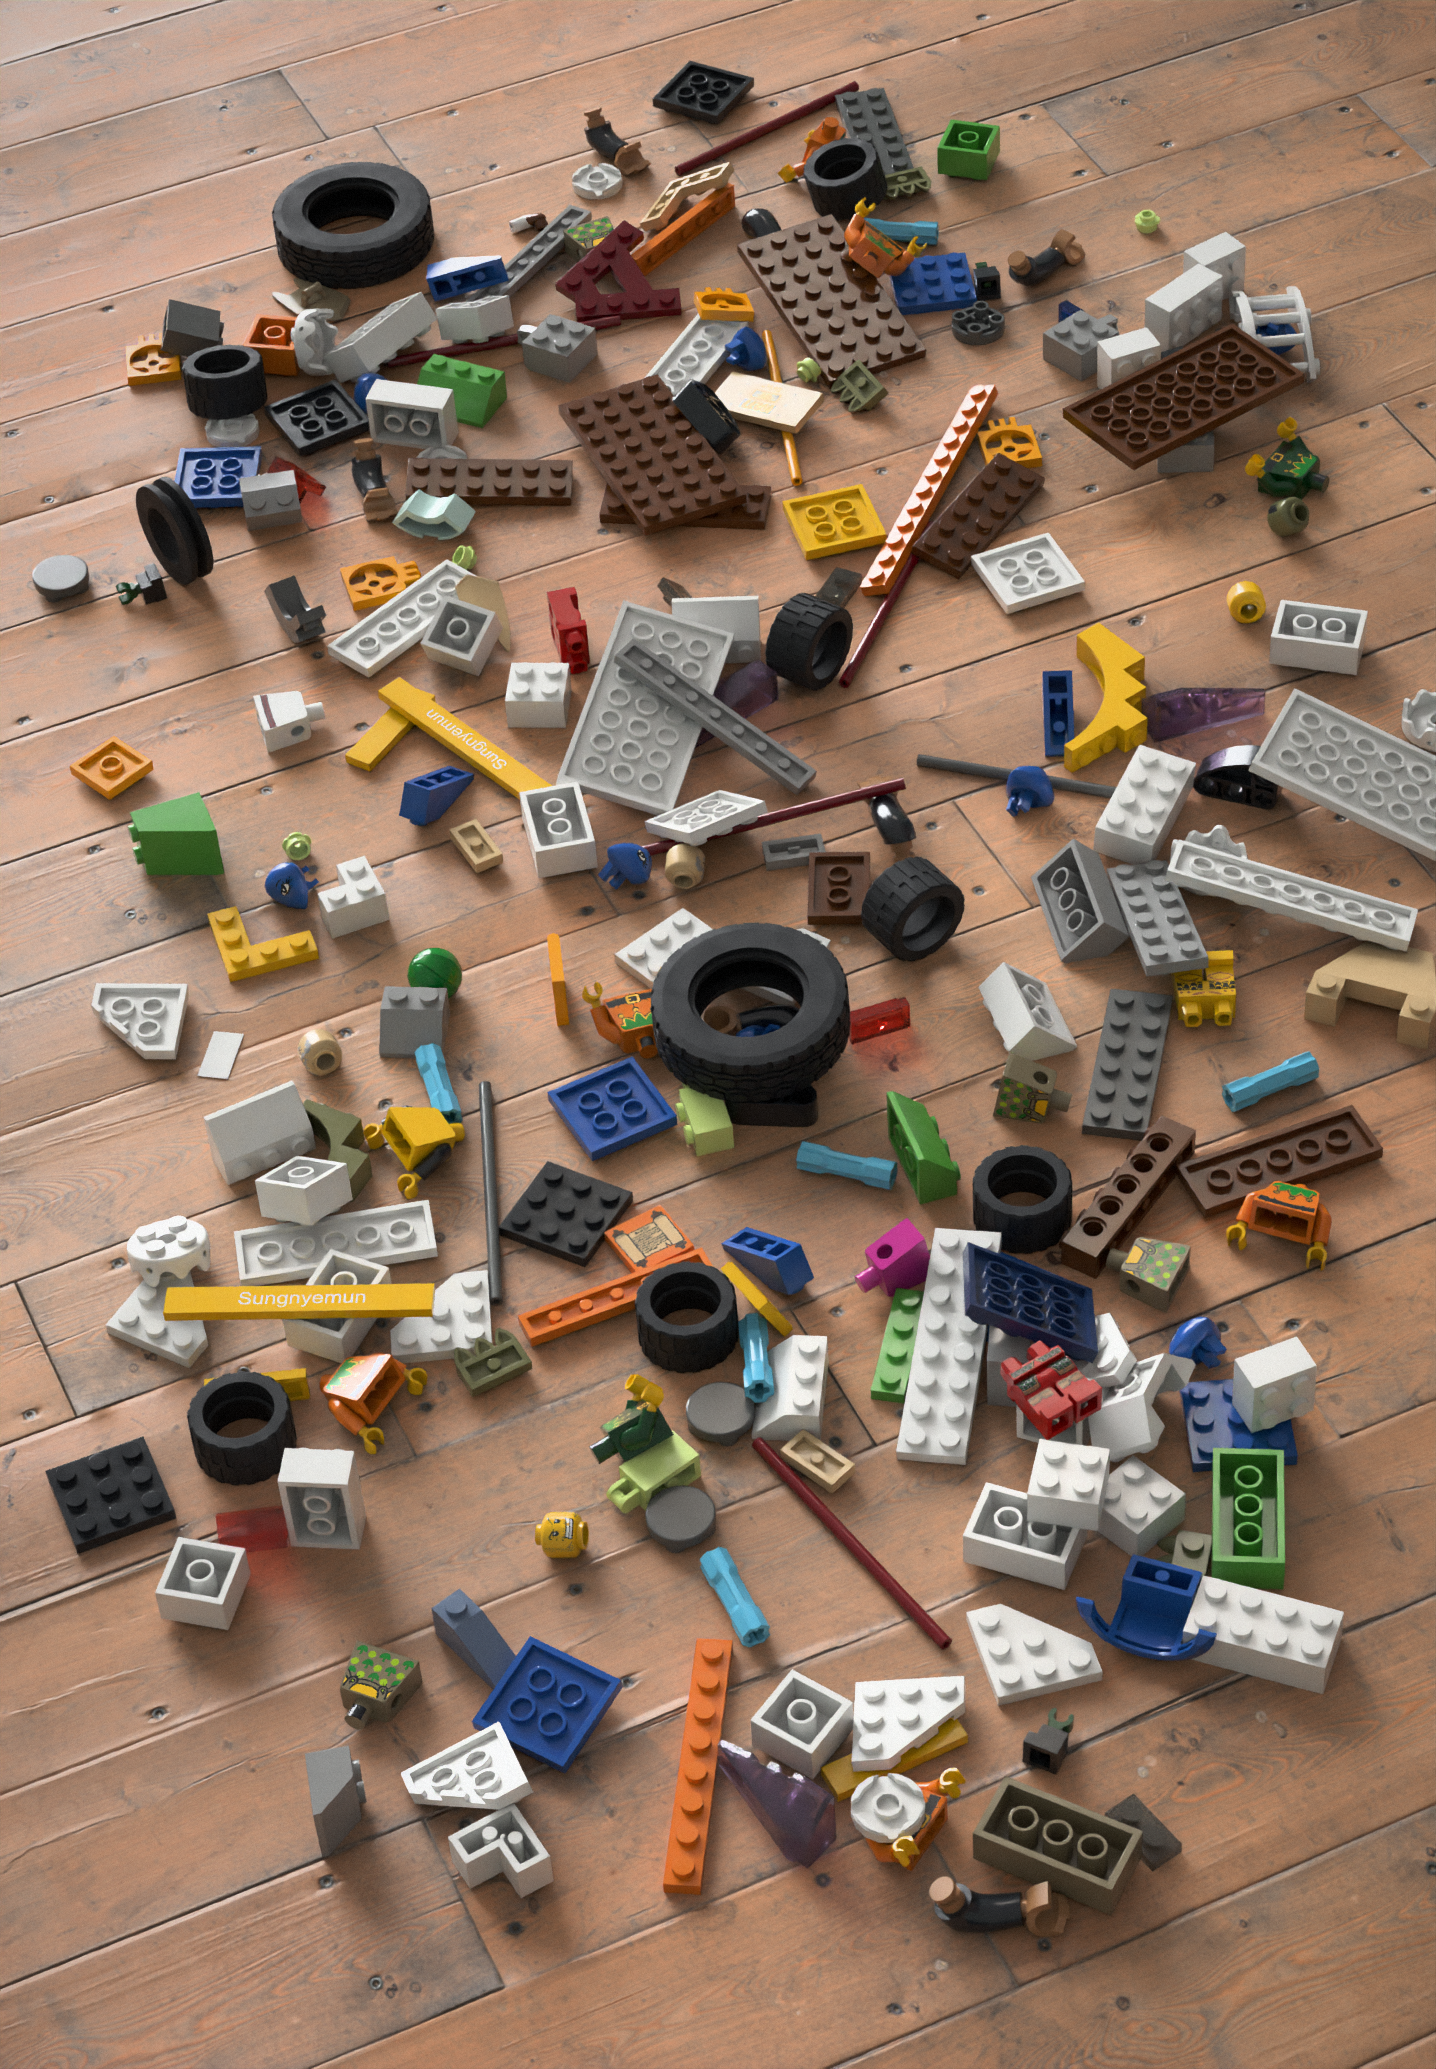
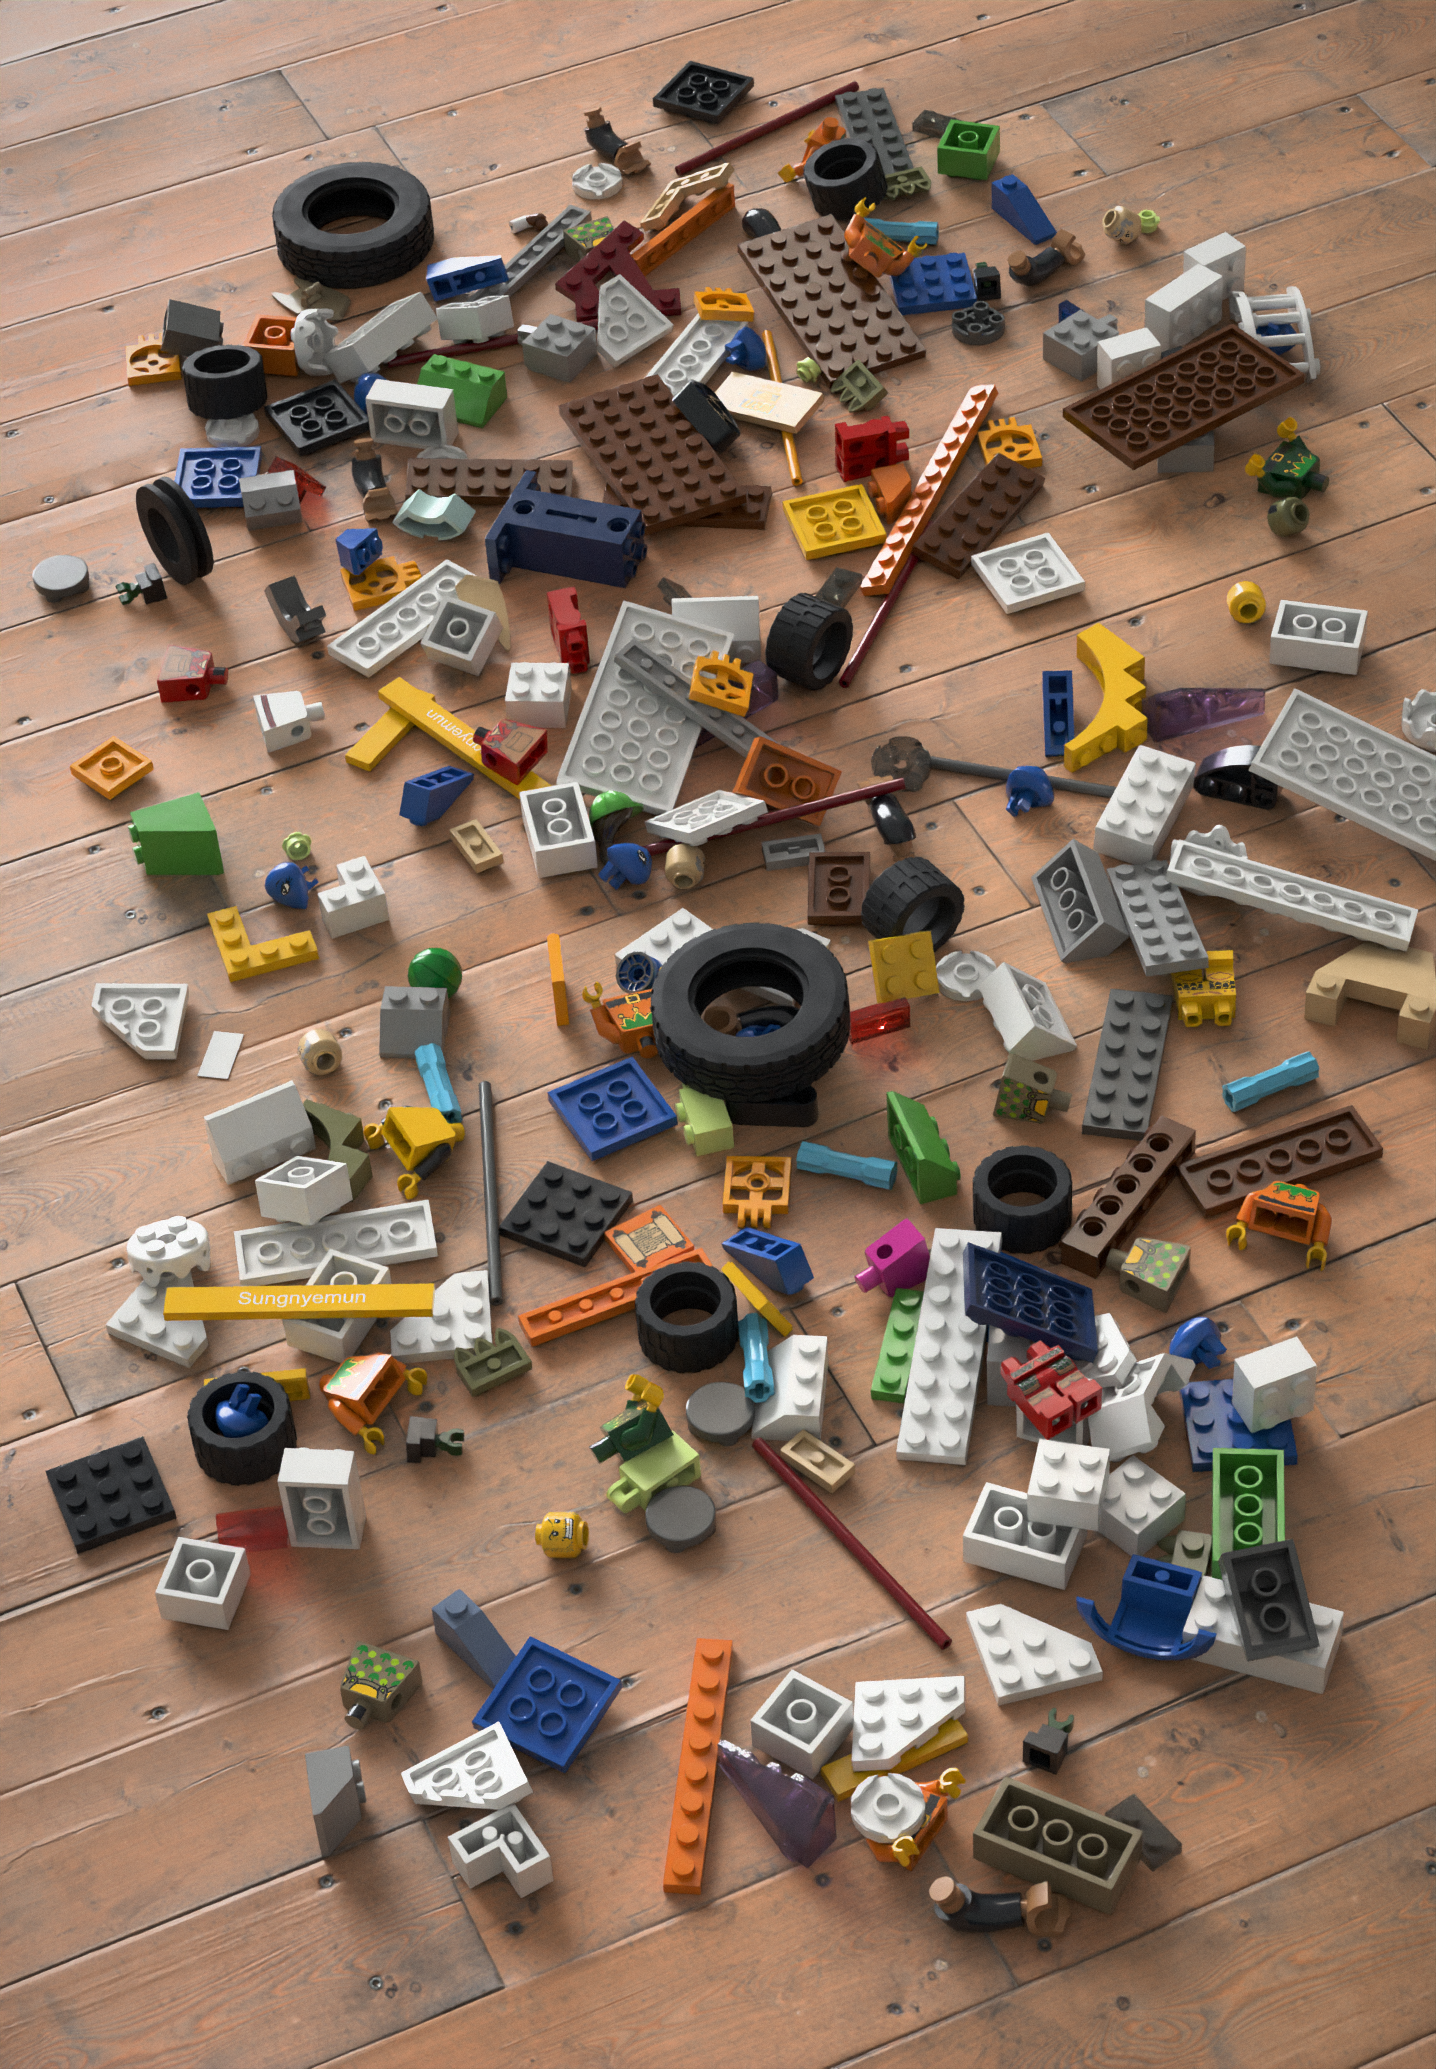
(188, 674): none -> red torso
(239, 1415): none -> blue piece
(358, 549): none -> blue slope
(424, 1439): none -> piece
(465, 557): yellowish green plate -> none
(511, 748): none -> torso
(565, 537): none -> dark blue brick
(608, 816): none -> piece
(627, 321): none -> white plate
(634, 967): none -> blue wheel
(723, 671): none -> light orange piece
(745, 1615): medium azure axle -> none
(756, 1206): none -> light orange piece
(785, 778): none -> orange slope
(869, 447): none -> red hips
(891, 490): none -> orange slope
(904, 966): none -> yellow plate
(907, 749): none -> clear smoke plate
(932, 123): none -> clear smoke plate
(965, 983): none -> white tile
(1020, 209): none -> blue slope
(1122, 225): none -> tan head
(1268, 1600): none -> dark grey slope

